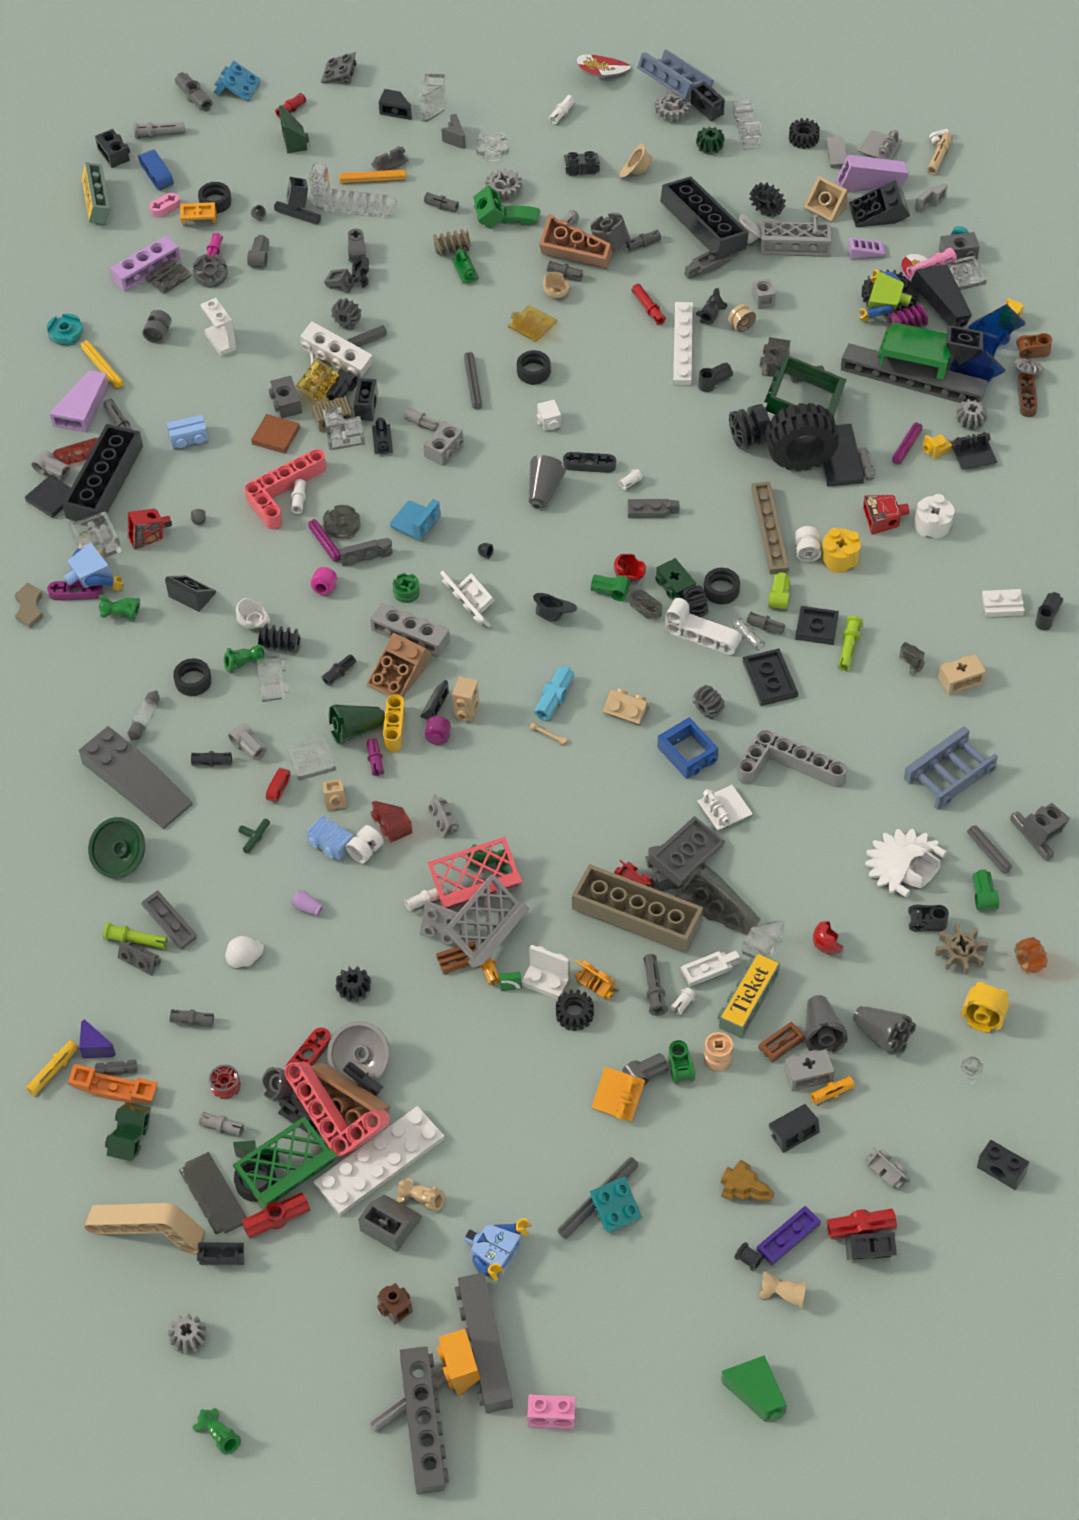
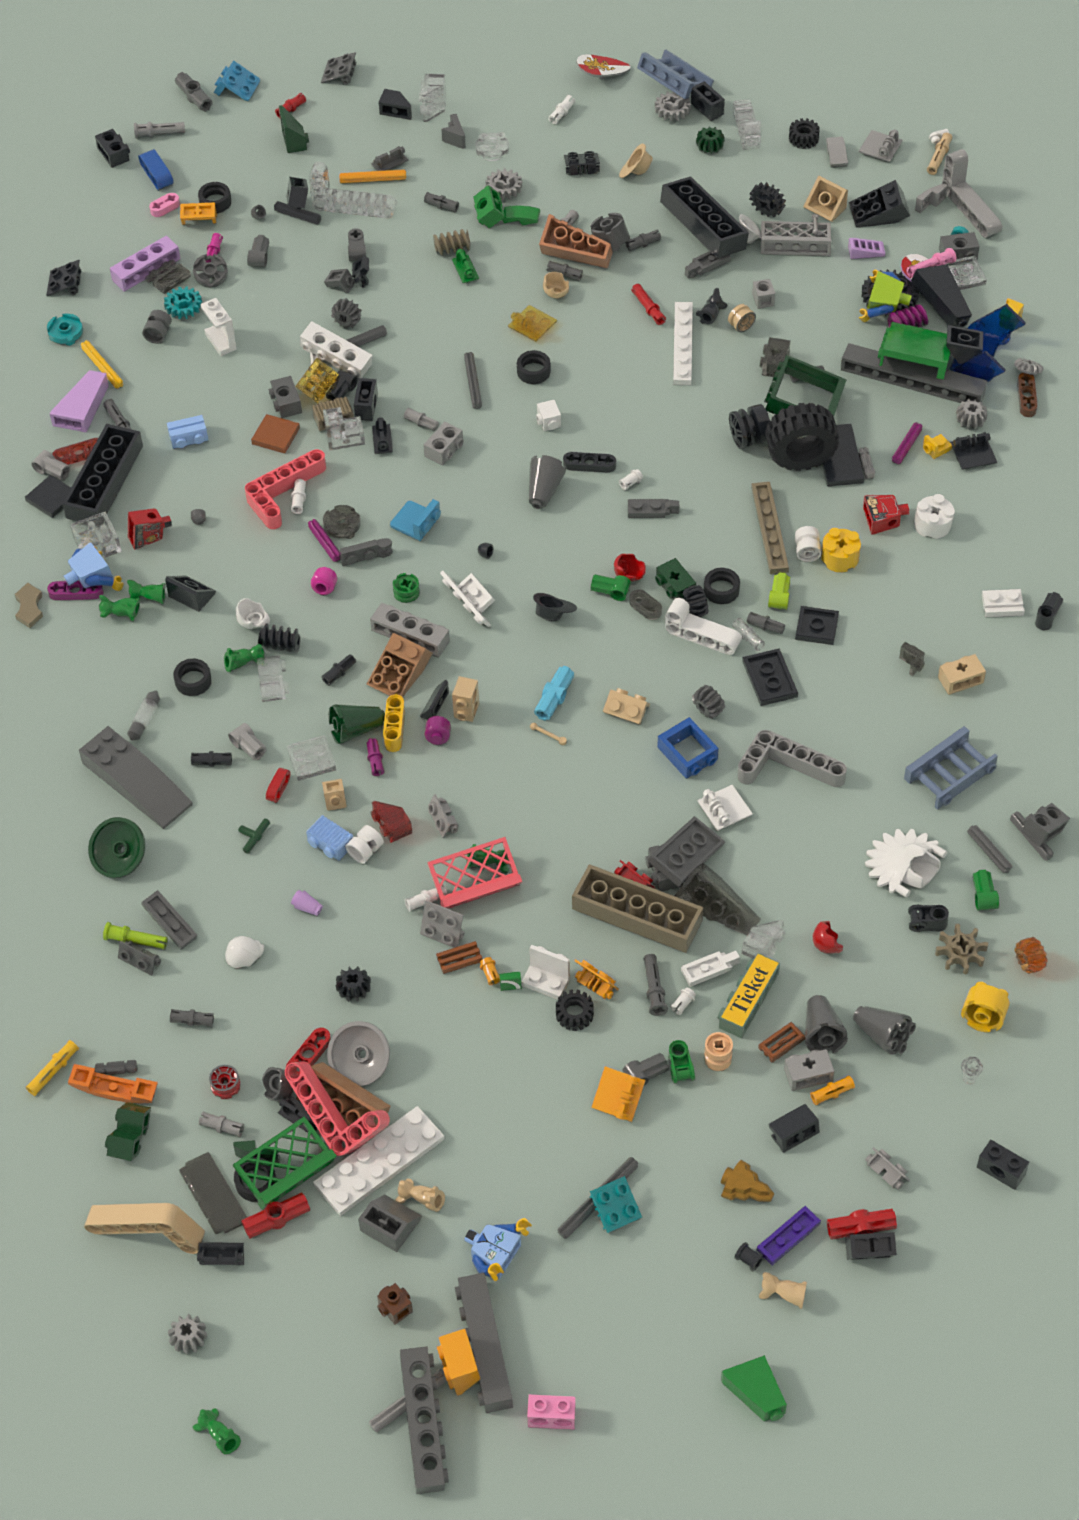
(65, 278): none -> black hinge
(93, 1043): dark purple slope -> none
(95, 193): sand green brick -> none
(150, 591): none -> green animal
(182, 302): none -> teal gear
(362, 1078): black axle -> none
(500, 930): light grey fence -> none
(710, 377): black piece -> none
(851, 636): lime pin -> none
(870, 173): lavender slope -> none
(965, 197): none -> light grey beam
(1035, 346): dark orange piece -> none

